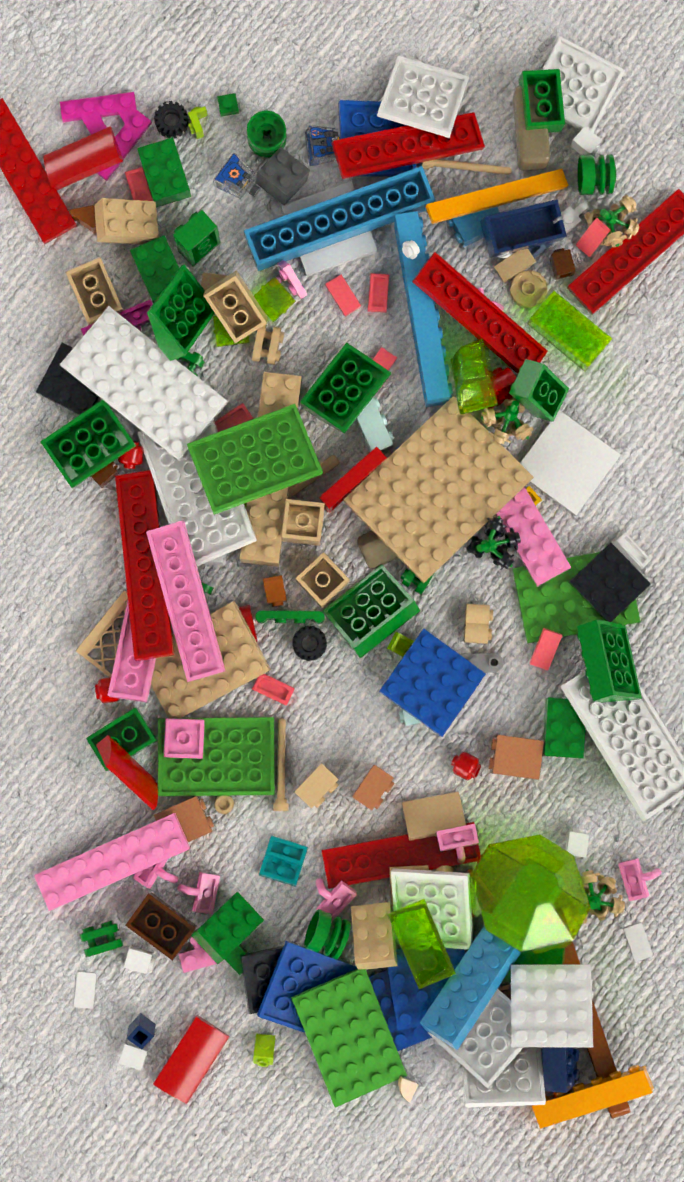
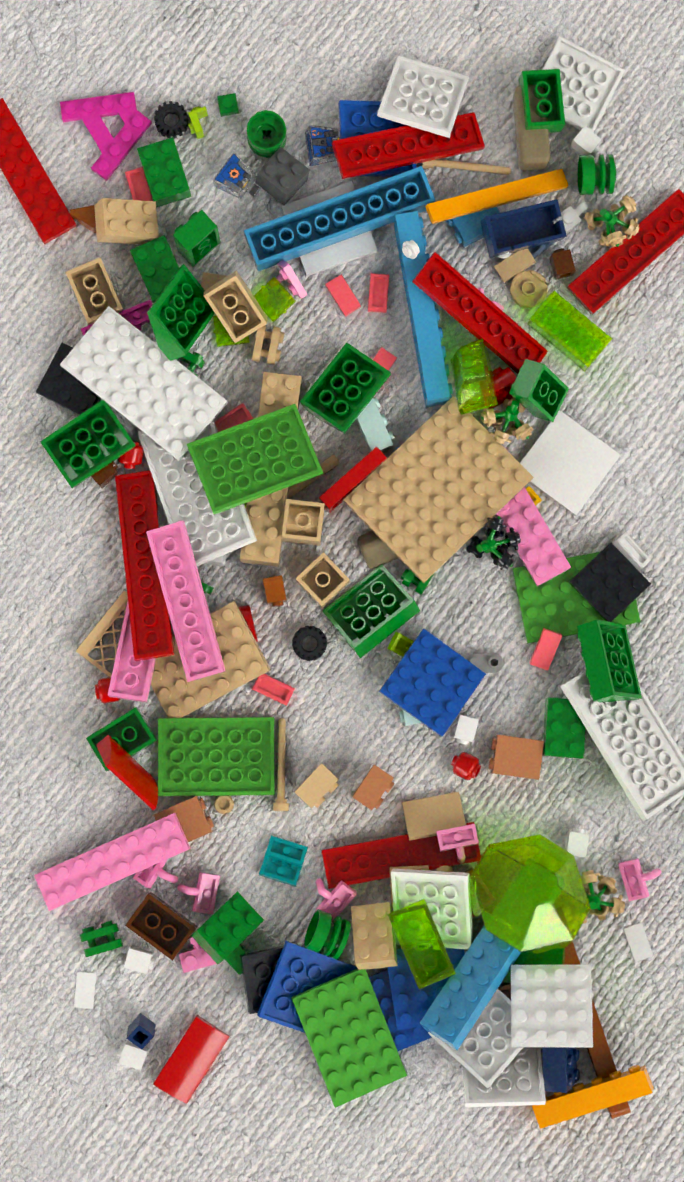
(82, 158): red slope -> none
(184, 738): bright pink tile -> none
(264, 1050): lime bracket -> none
(298, 616): green plate -> none
(407, 1088): tile -> none
(465, 729): none -> white brick
(477, 624): tan brick -> none
(593, 237): coral tile -> none

